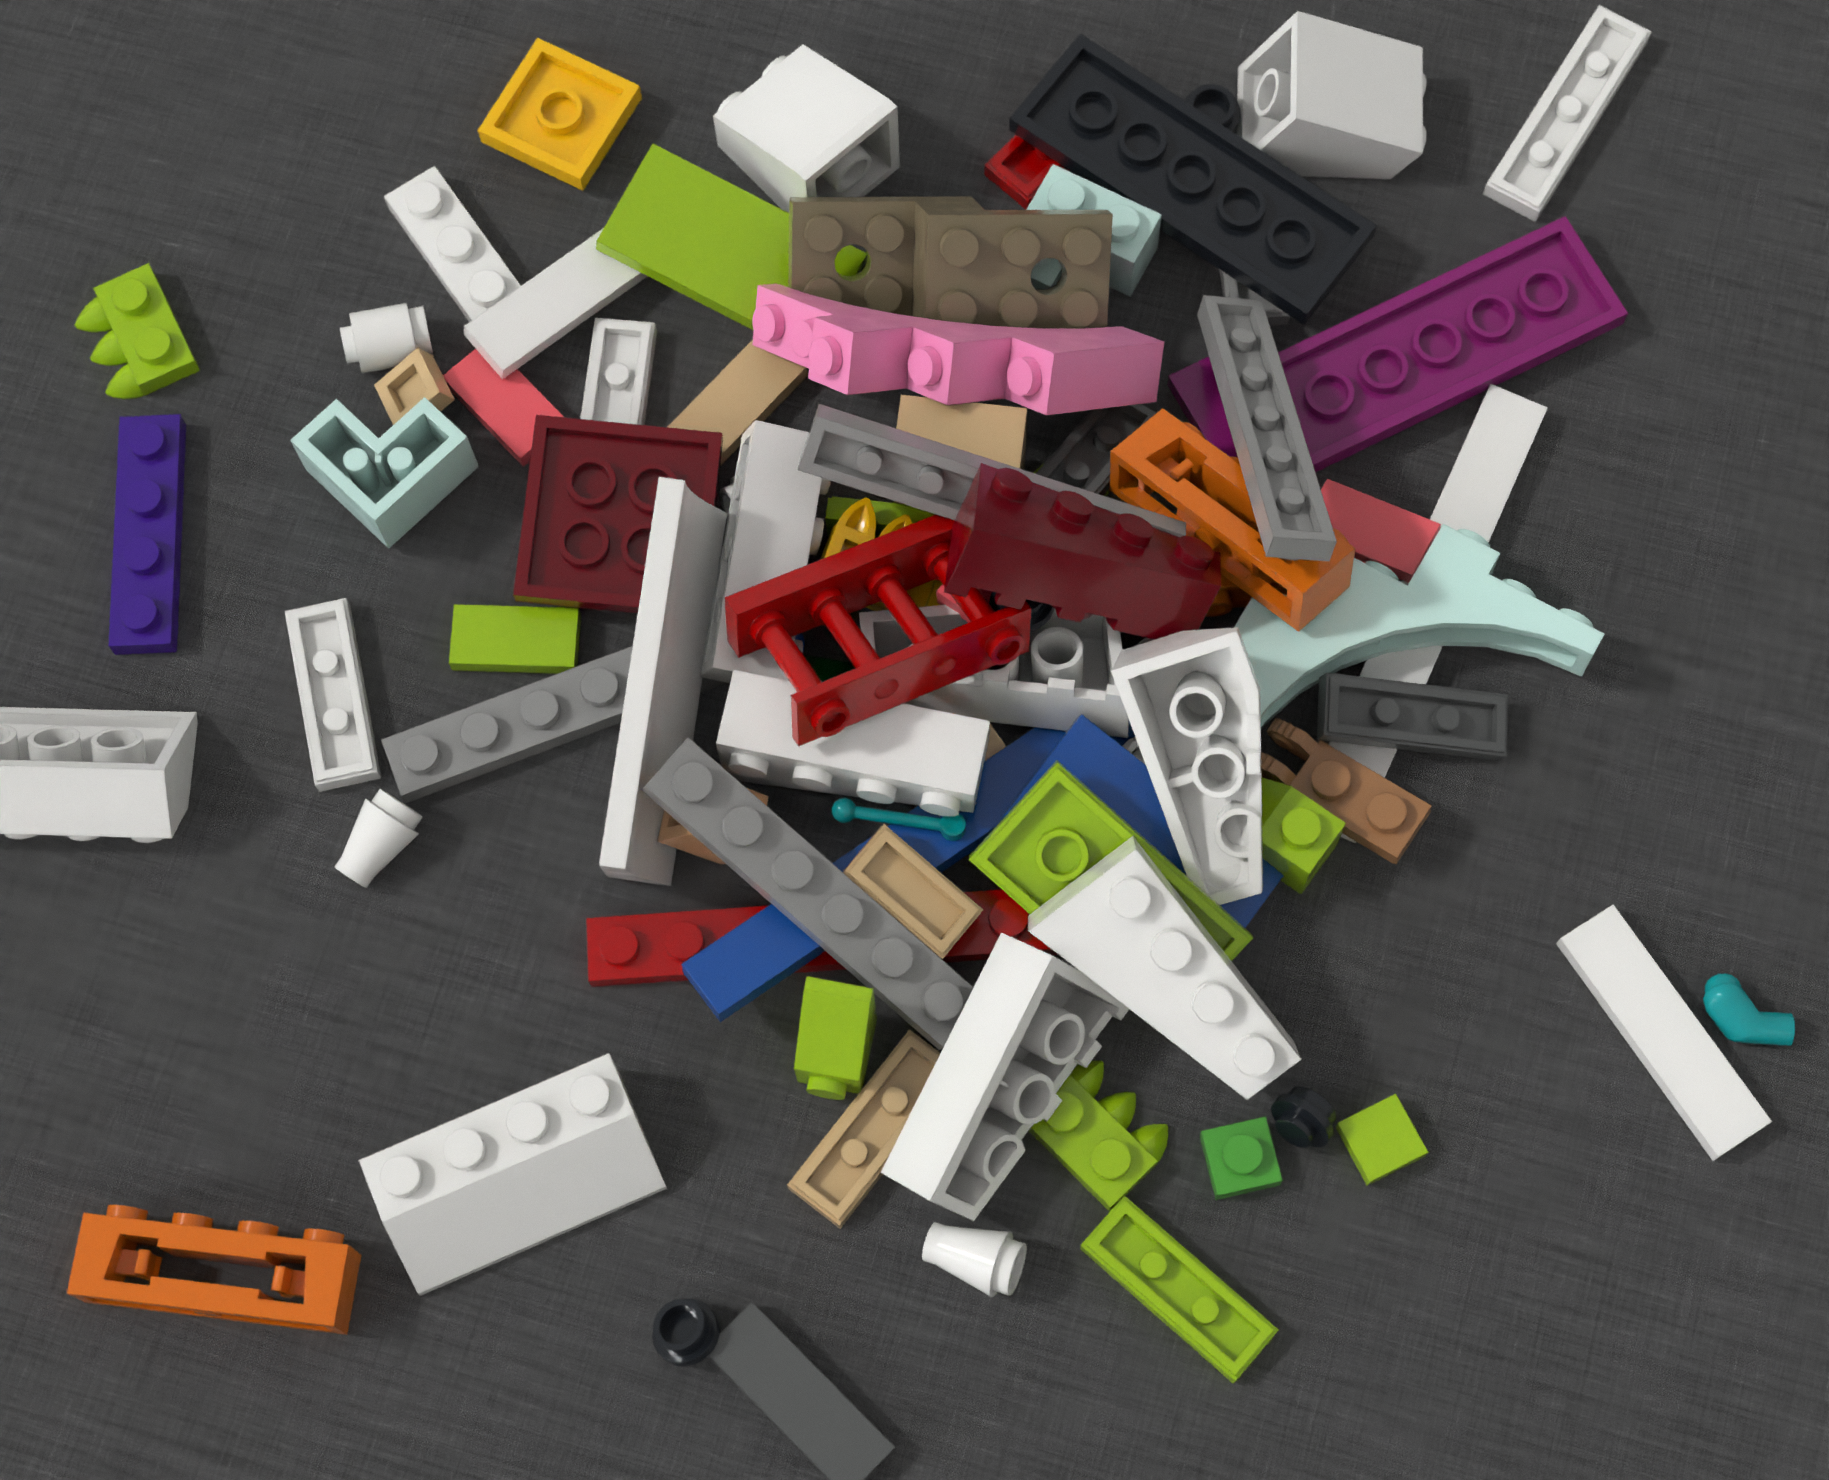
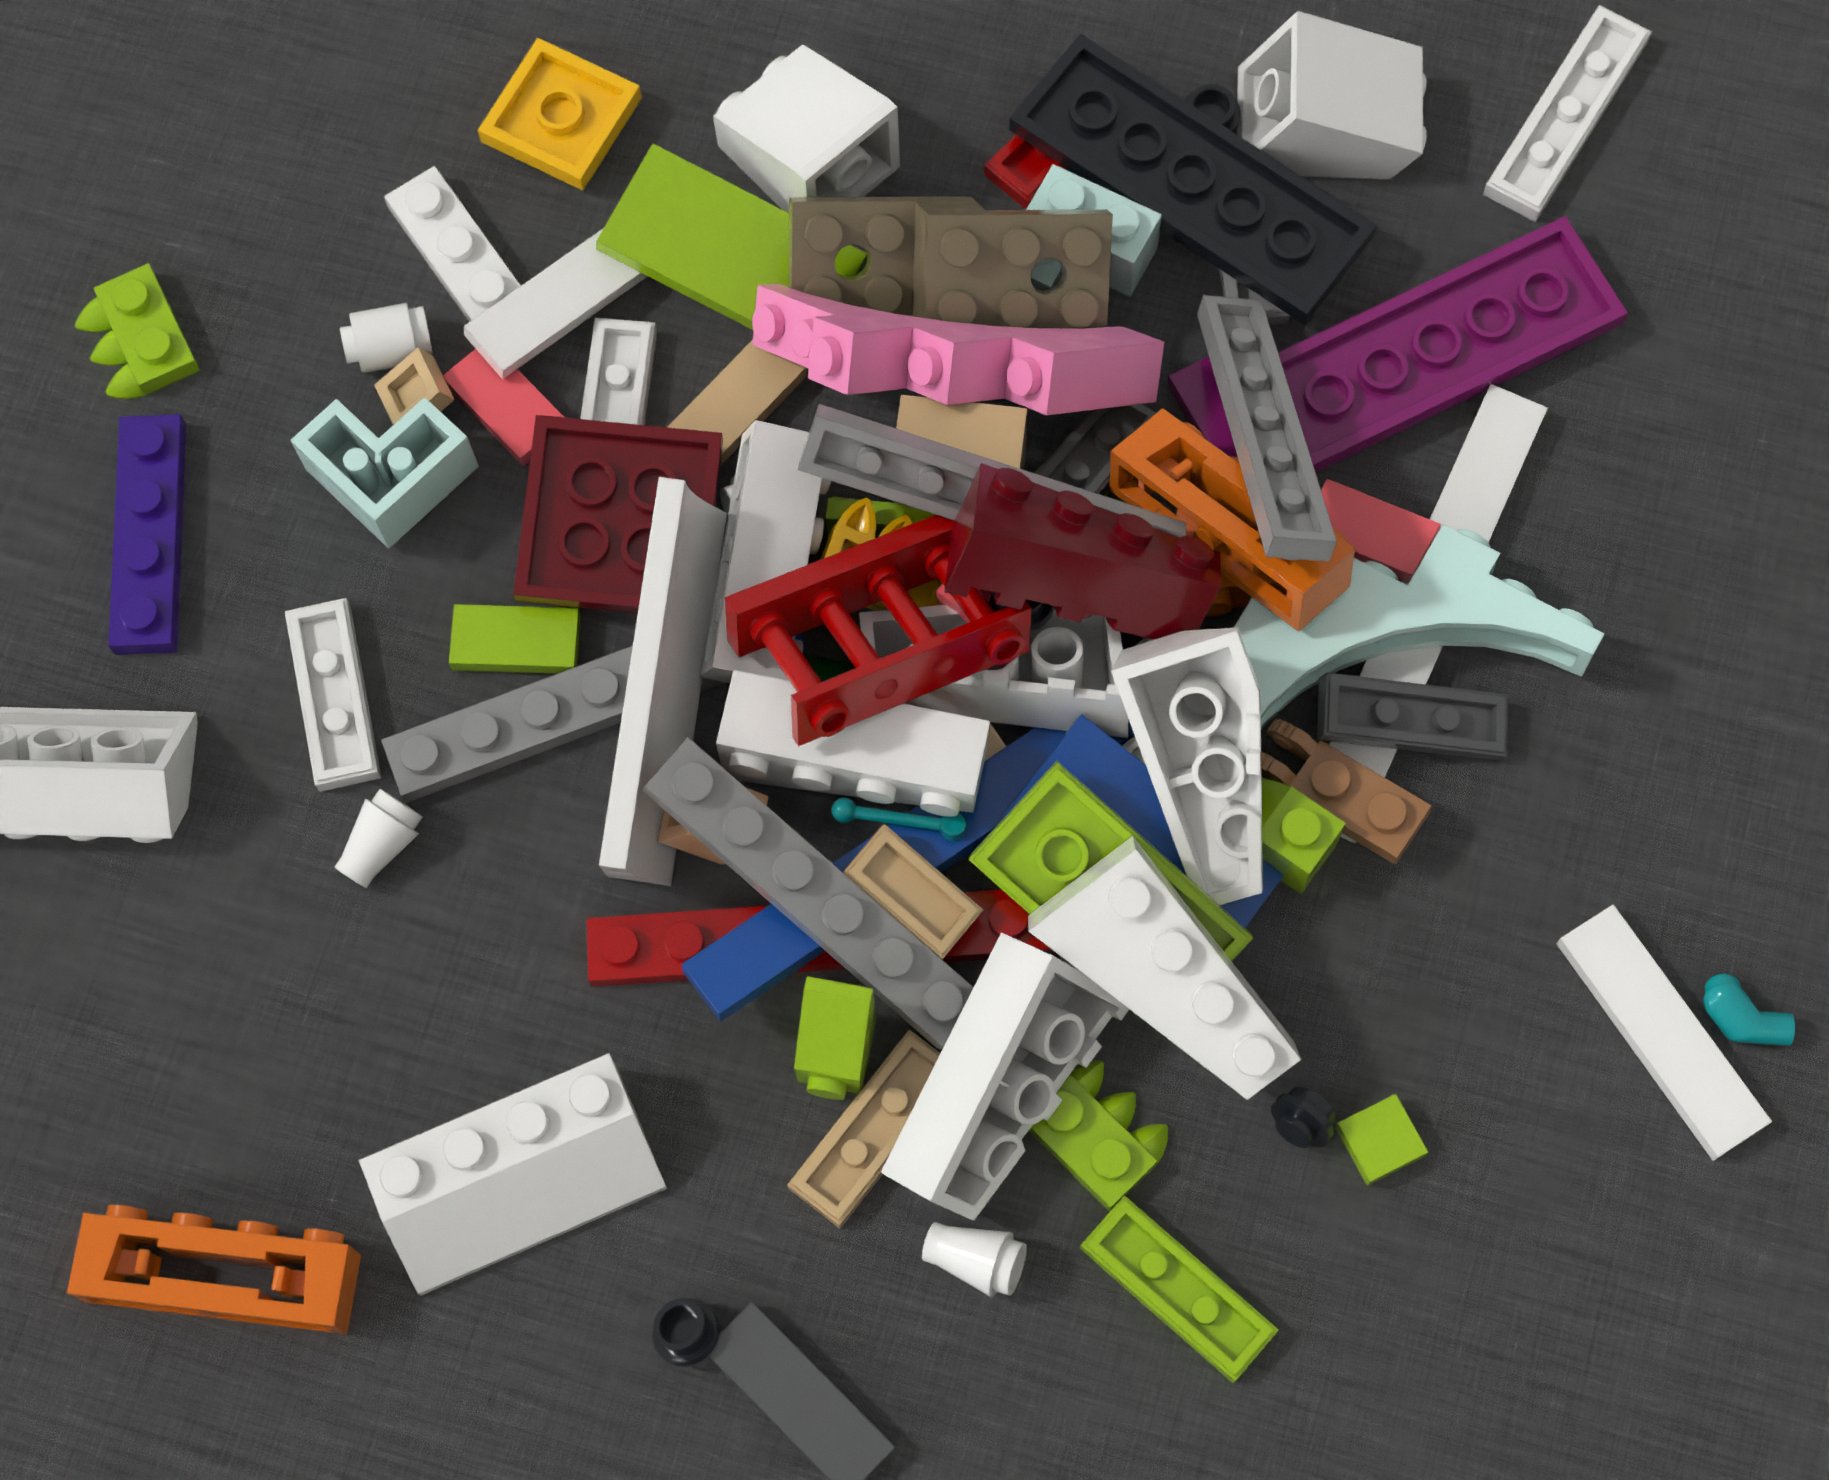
(1240, 1158): bright green plate -> none

